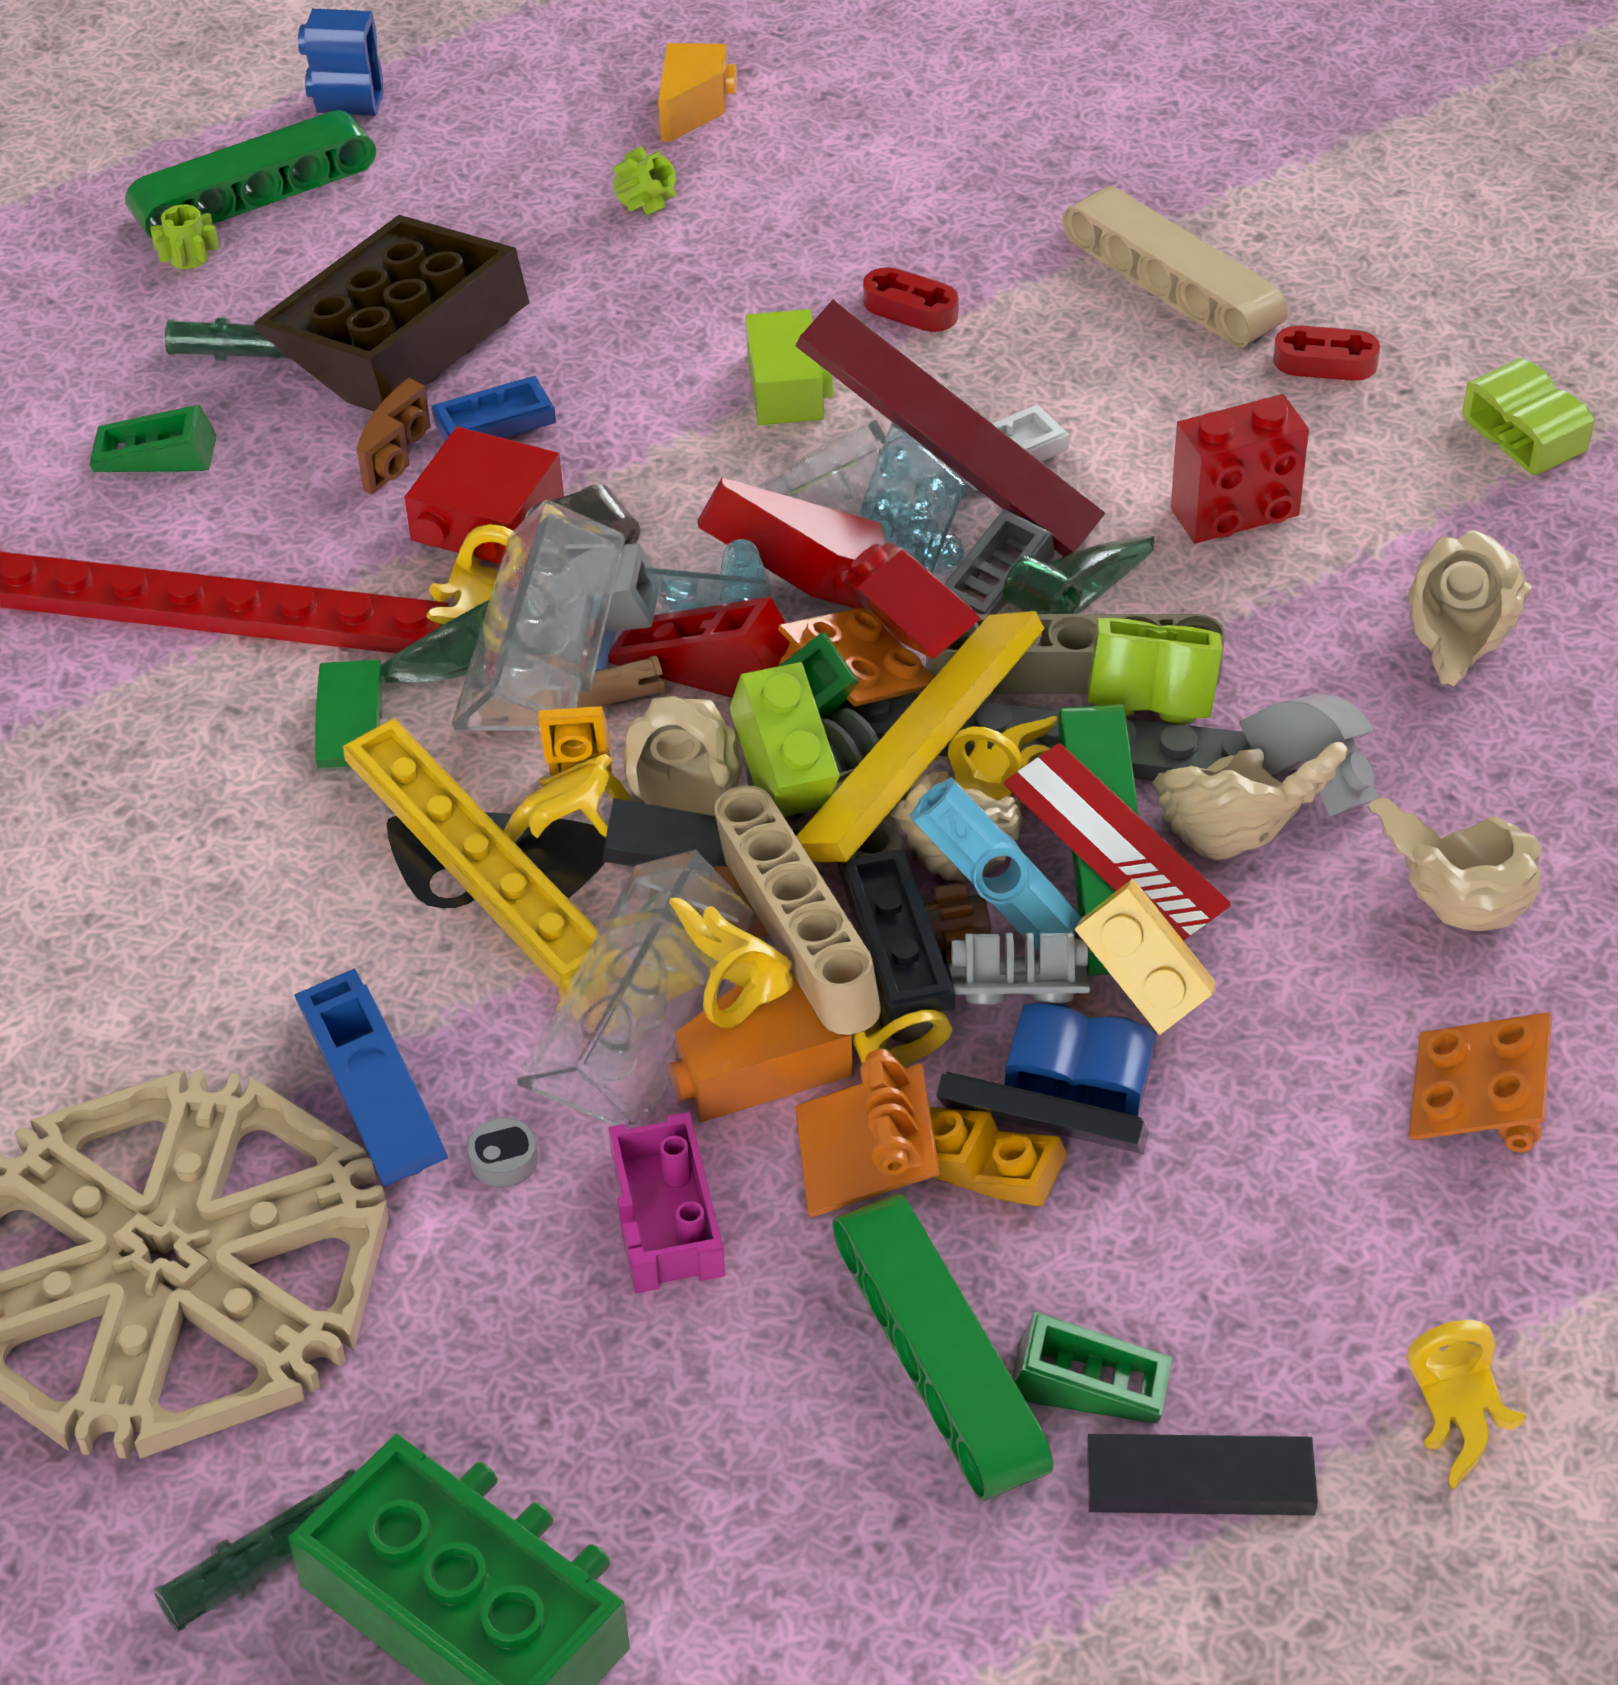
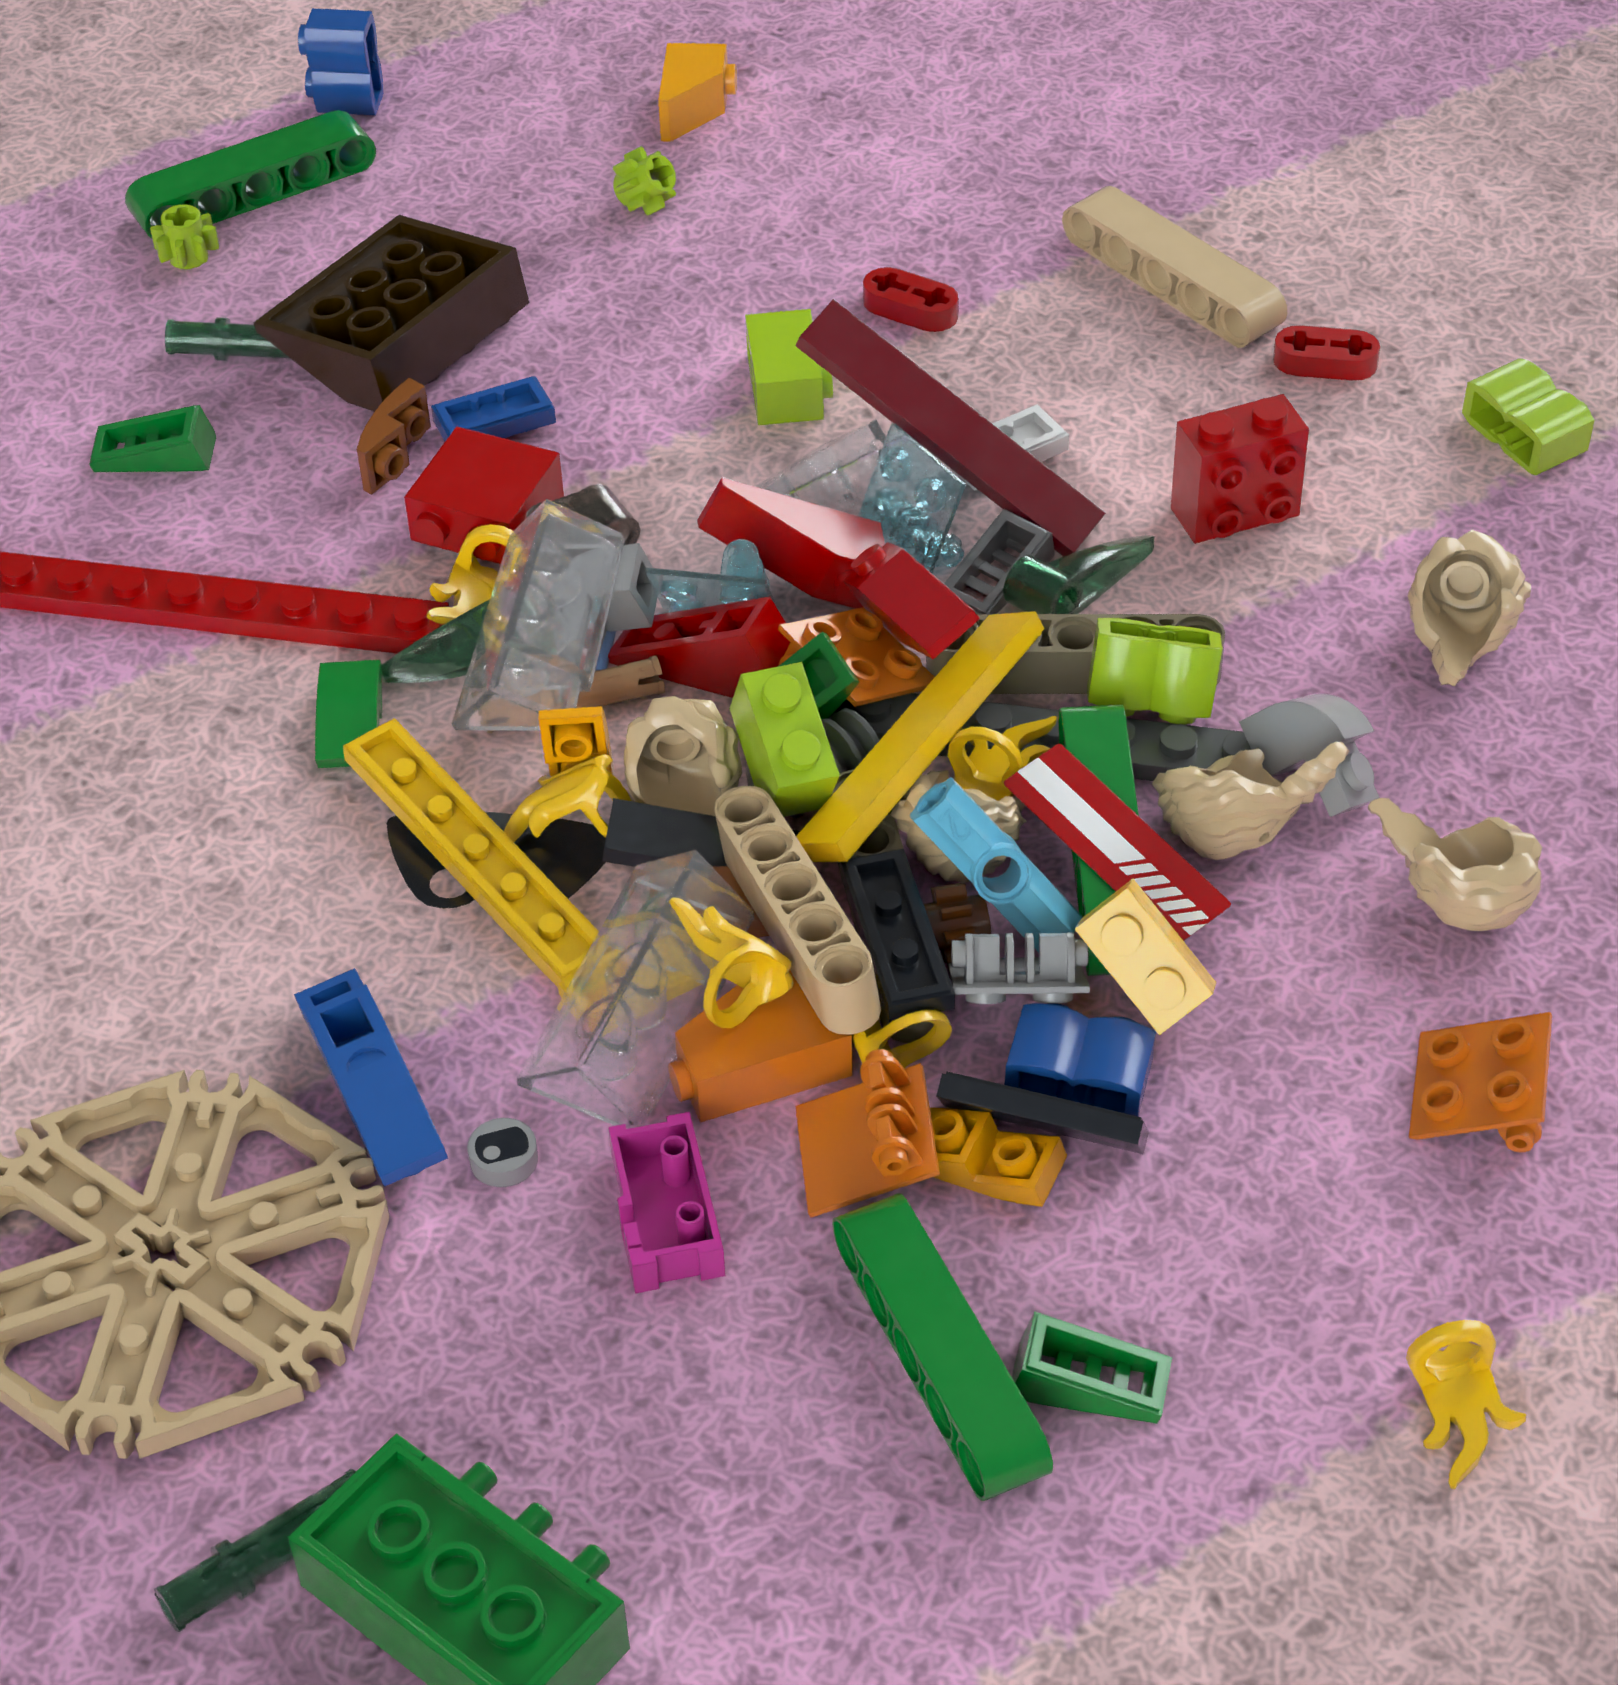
(1201, 1474): black tile -> none

